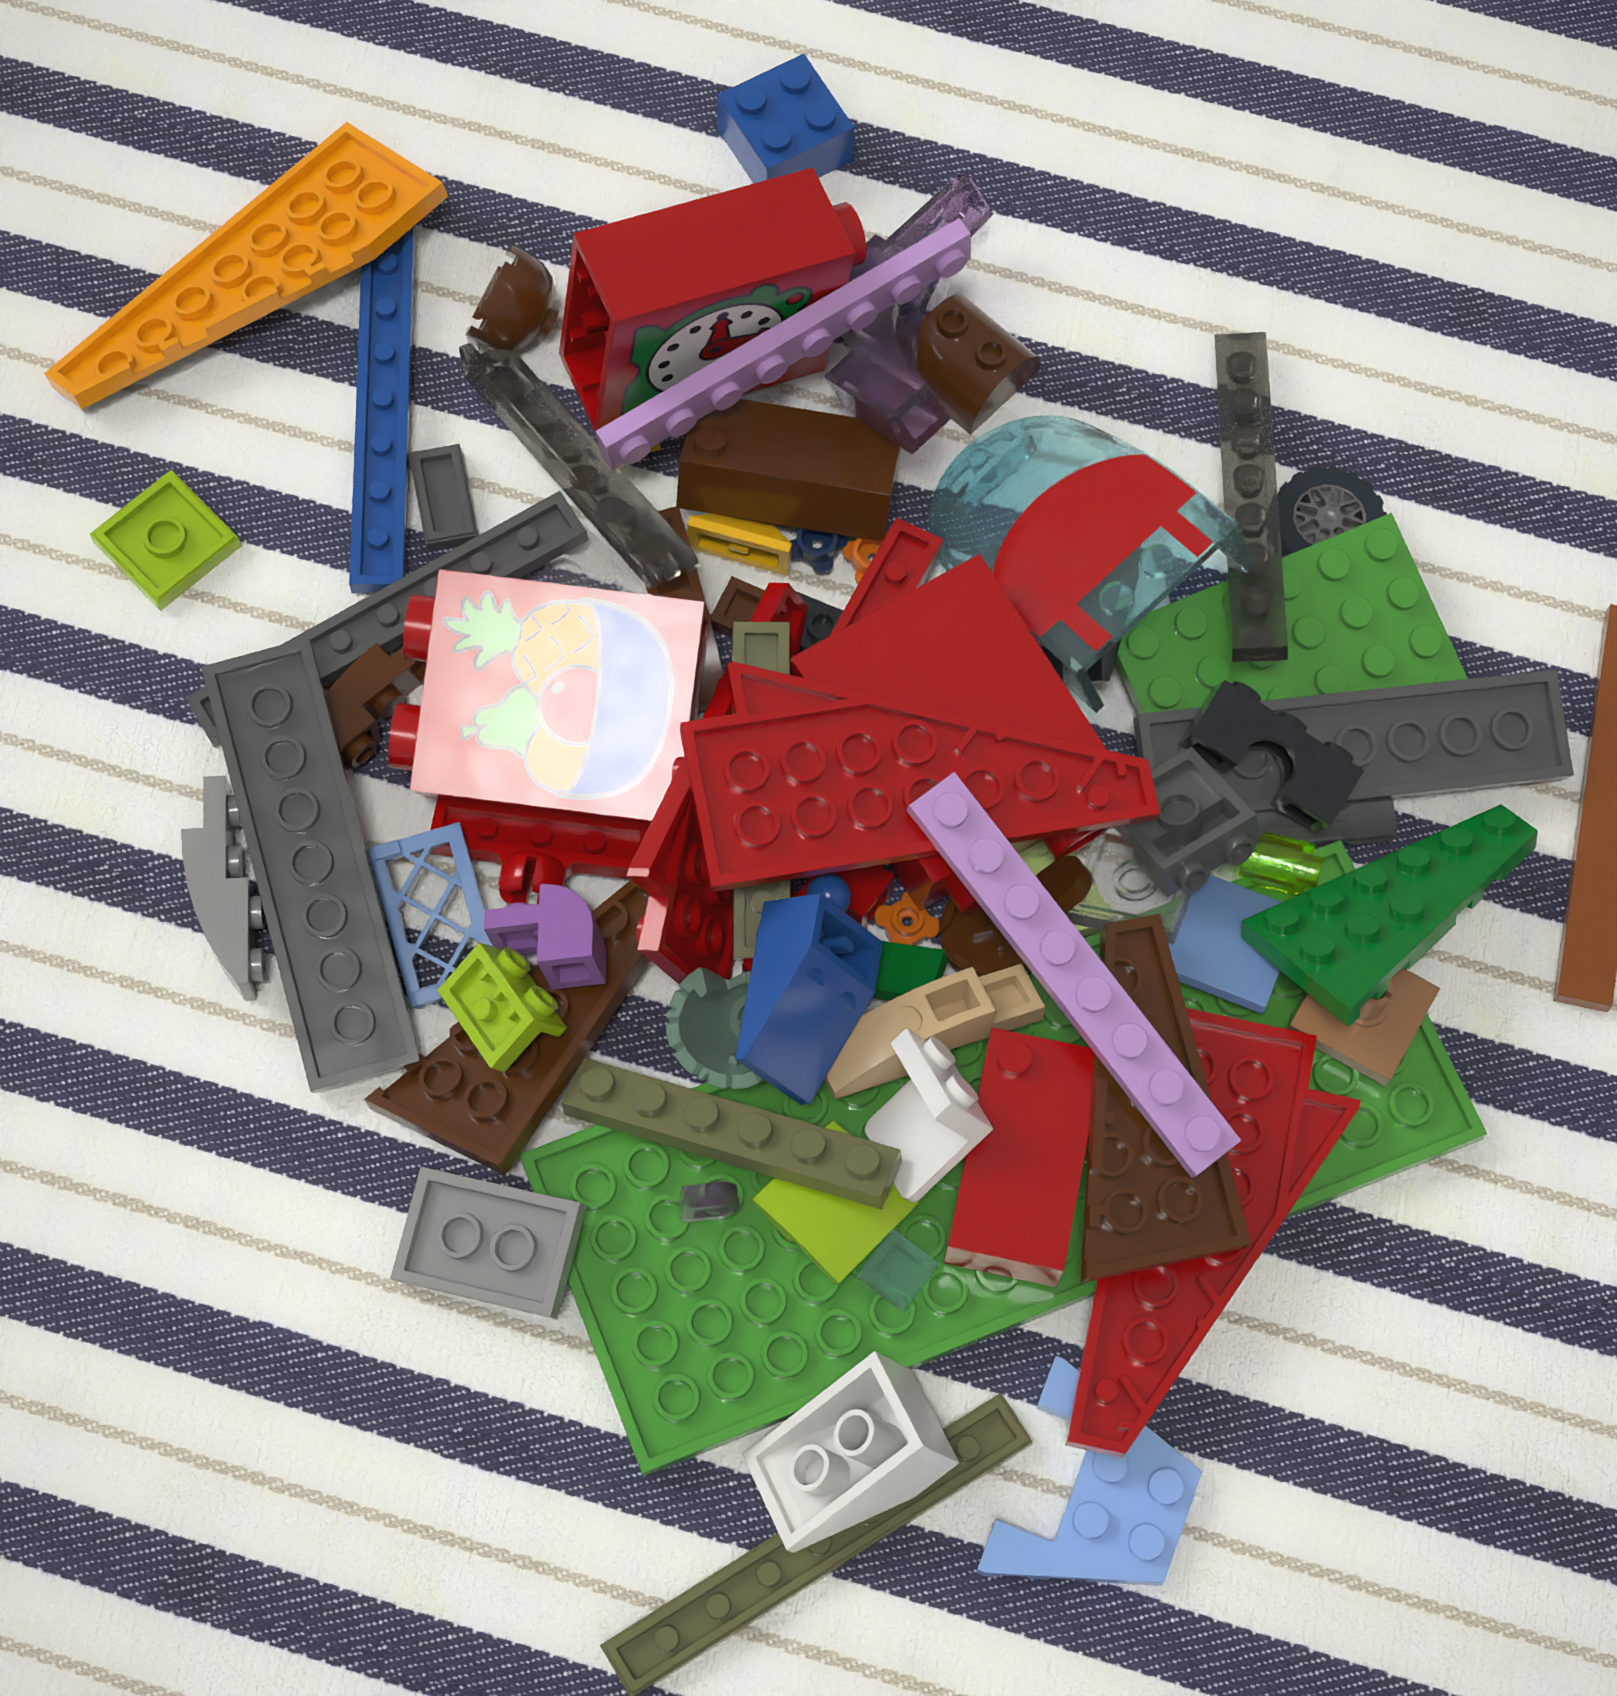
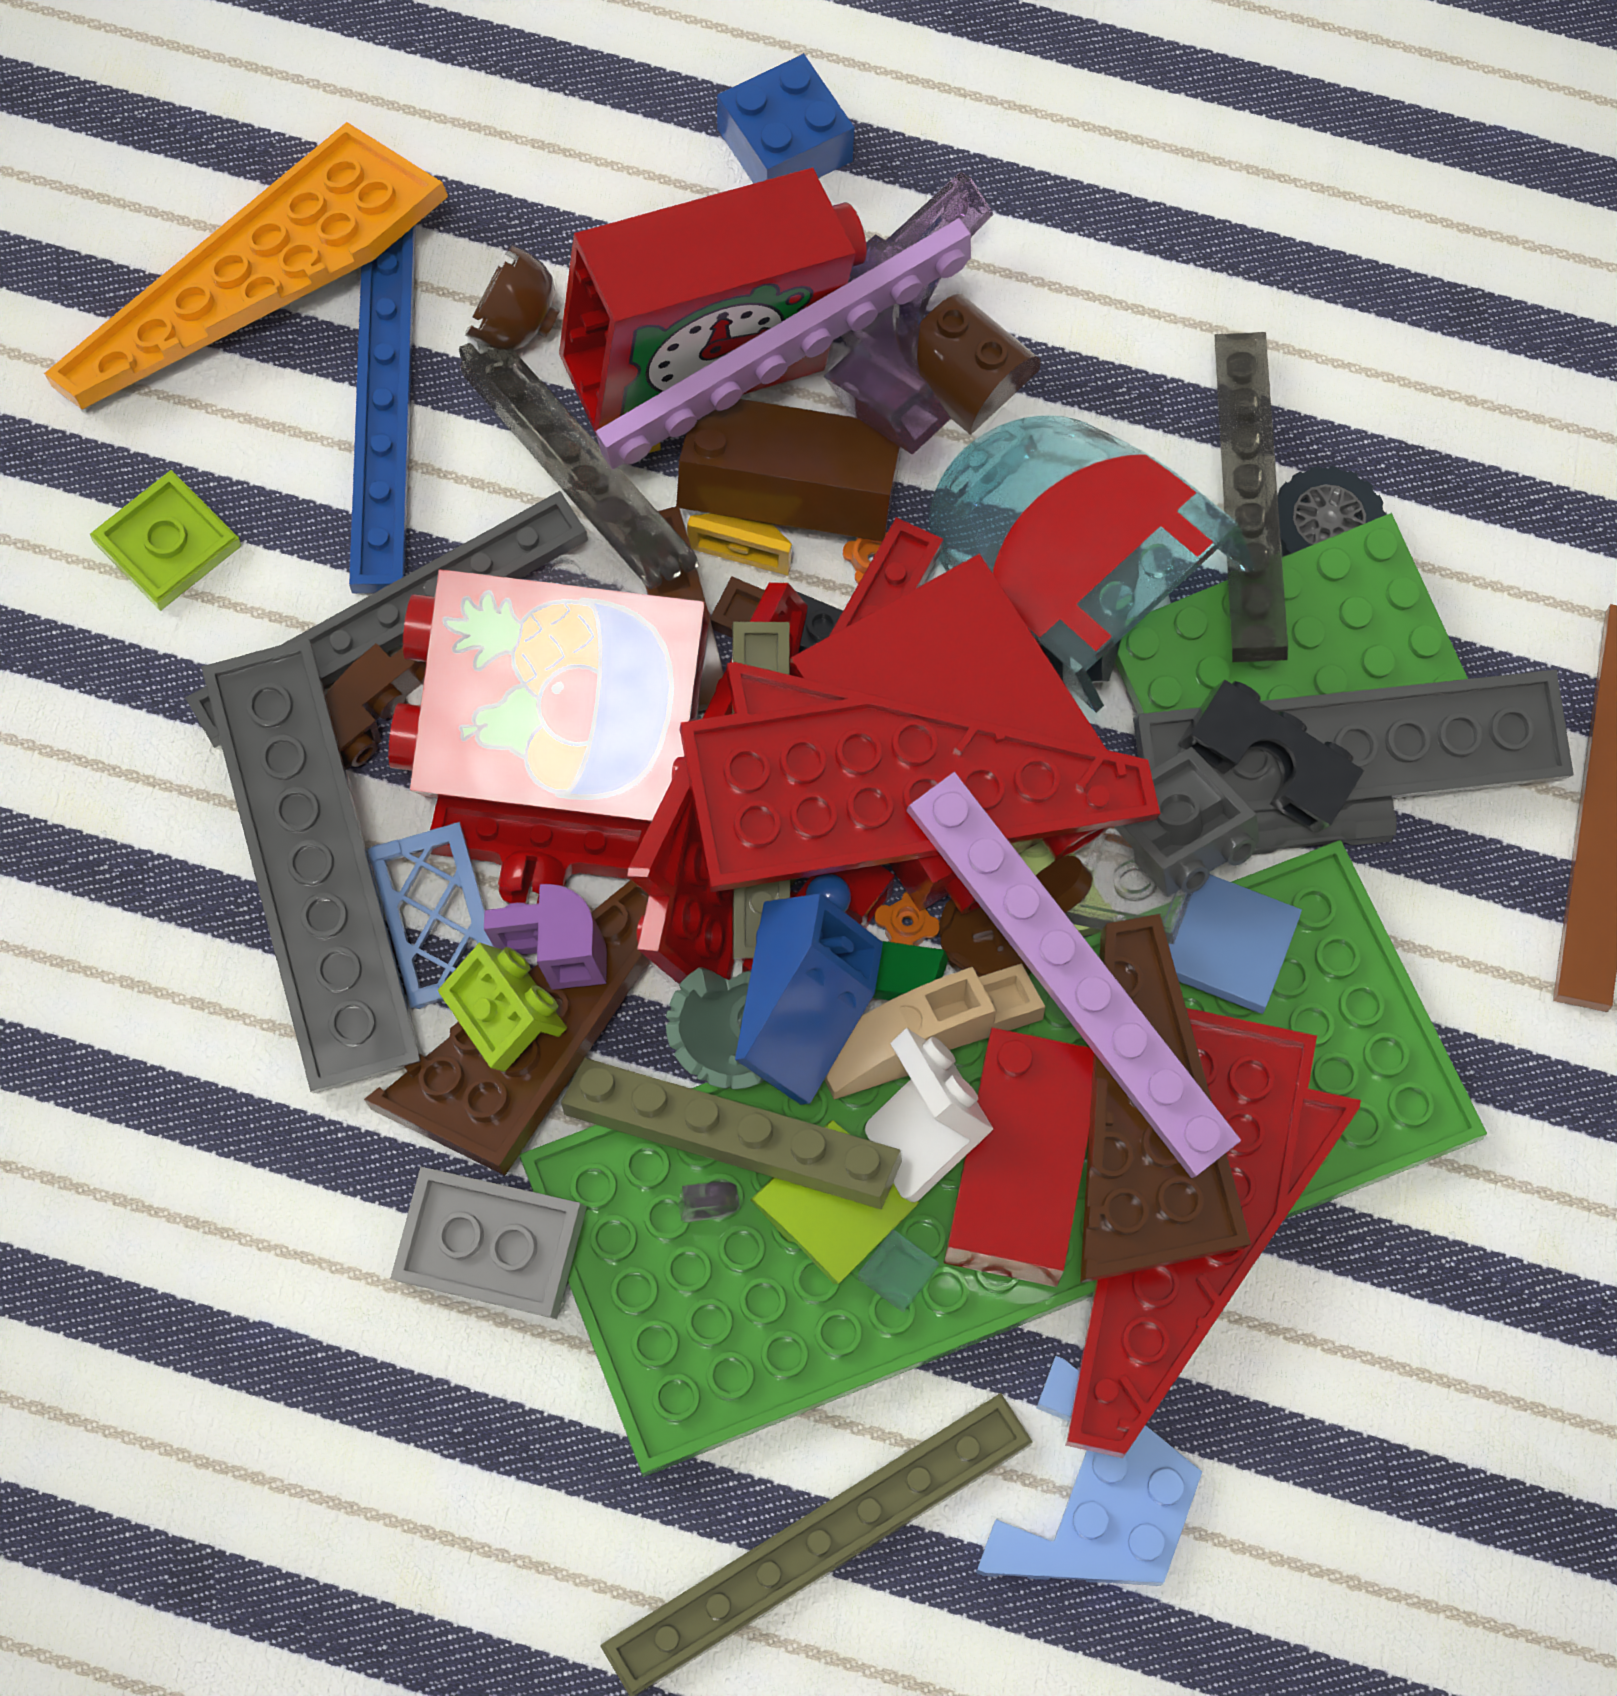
(220, 893): light grey slope -> none
(443, 497): dark grey tile -> none
(819, 558): dark blue plate -> none
(850, 1453): white slope -> none
(1282, 864): clear neon green brick -> none
(1380, 1034): medium nougat tile -> none
(1385, 916): green wing -> none

